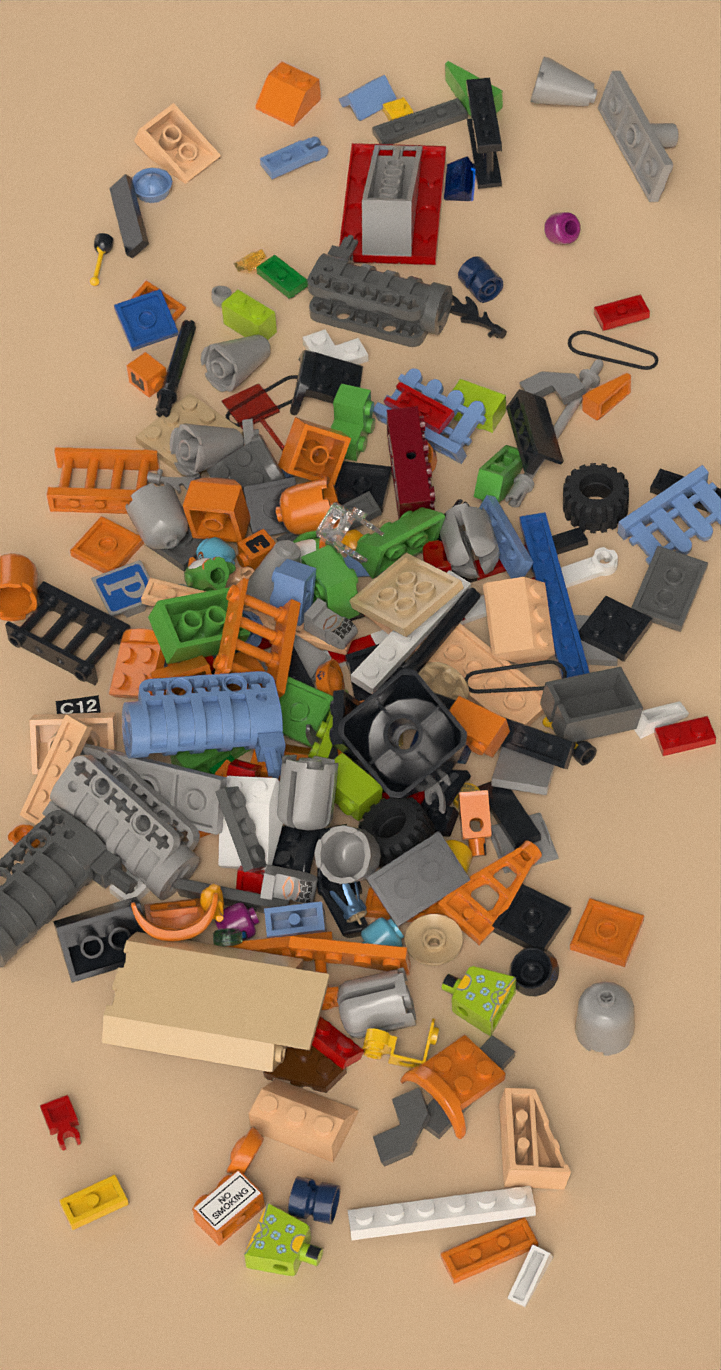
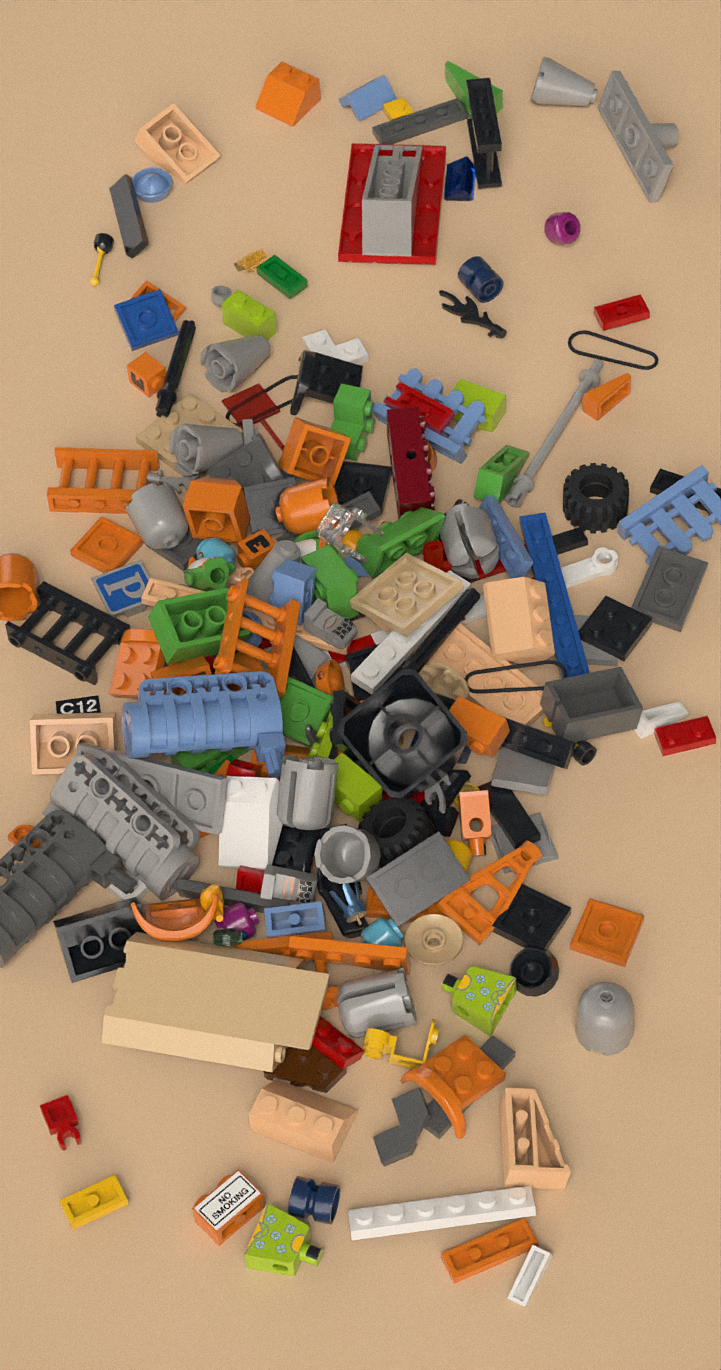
(66, 745): light nougat plate -> none
(241, 828): dark grey plate -> none
(245, 1151): orange hat -> none
(293, 156): medium blue hinge -> none
(375, 299): dark grey piece -> none
(533, 431): black panel -> none
(565, 385): tile -> none

